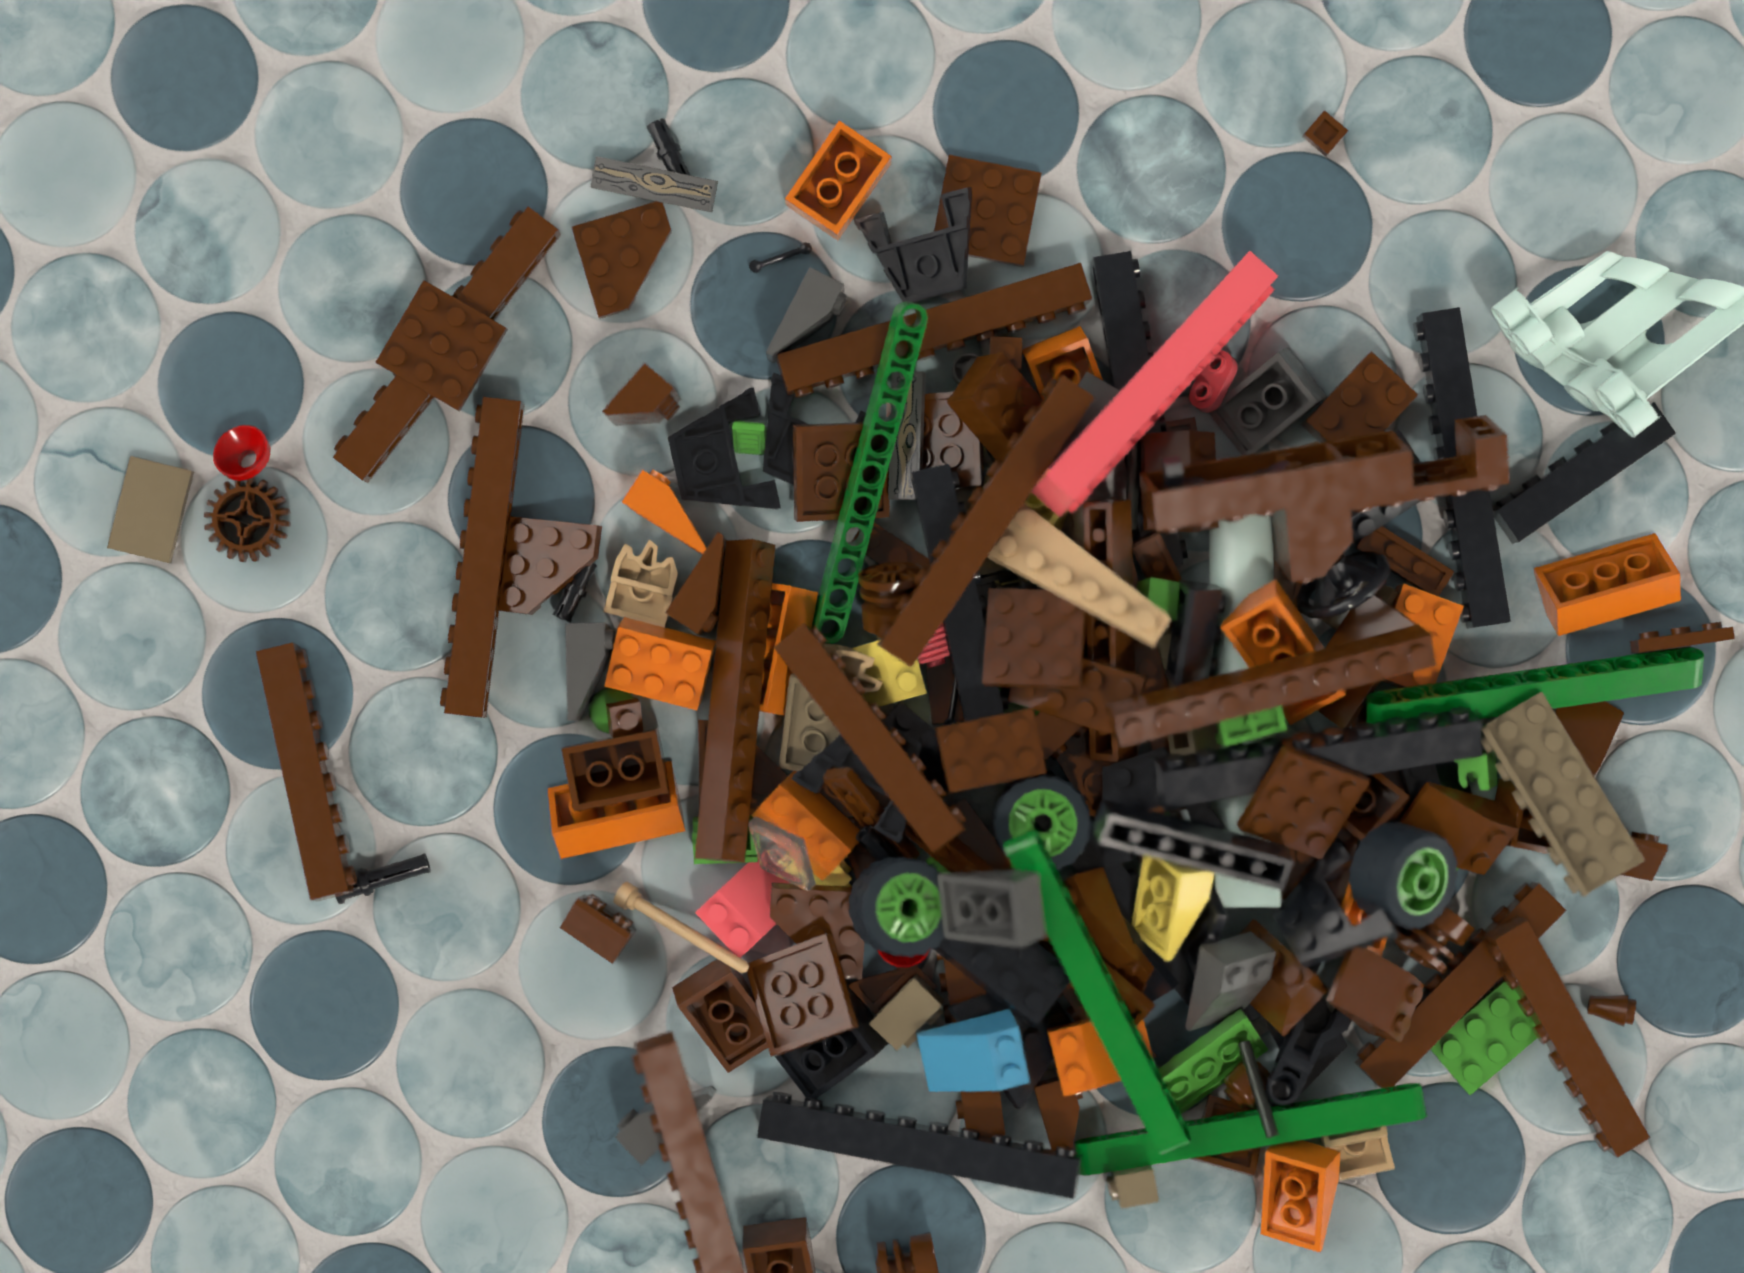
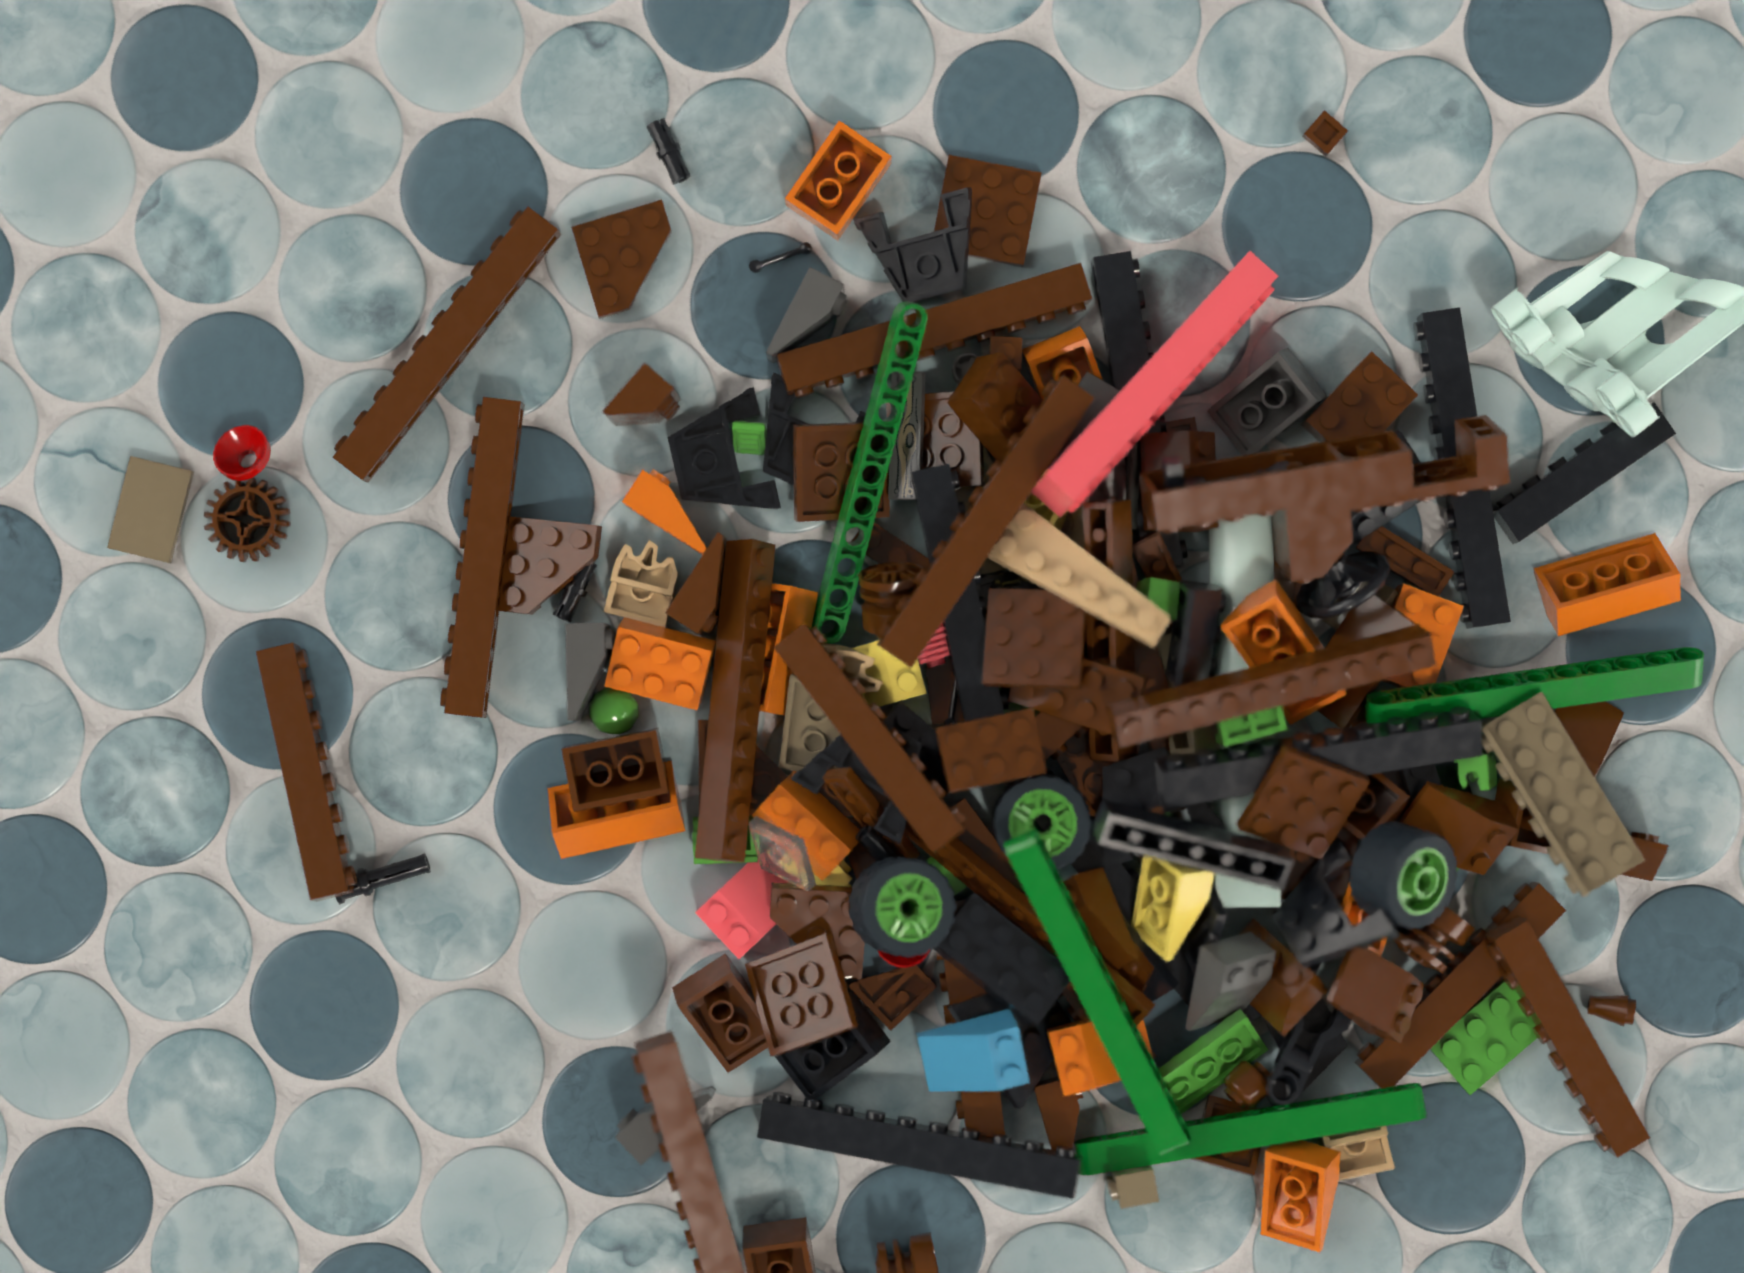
(441, 345): reddish brown plate -> none
(598, 927): reddish brown slope -> none
(624, 717): reddish brown plate -> none
(629, 897): tan piece -> none
(654, 184): dark grey tile -> none
(908, 1012): dark tan brick -> none
(992, 907): dark grey slope -> none
(1214, 381): coral plate -> none
(1258, 1089): pearl dark grey bar -> none
(1681, 637): reddish brown plate -> none

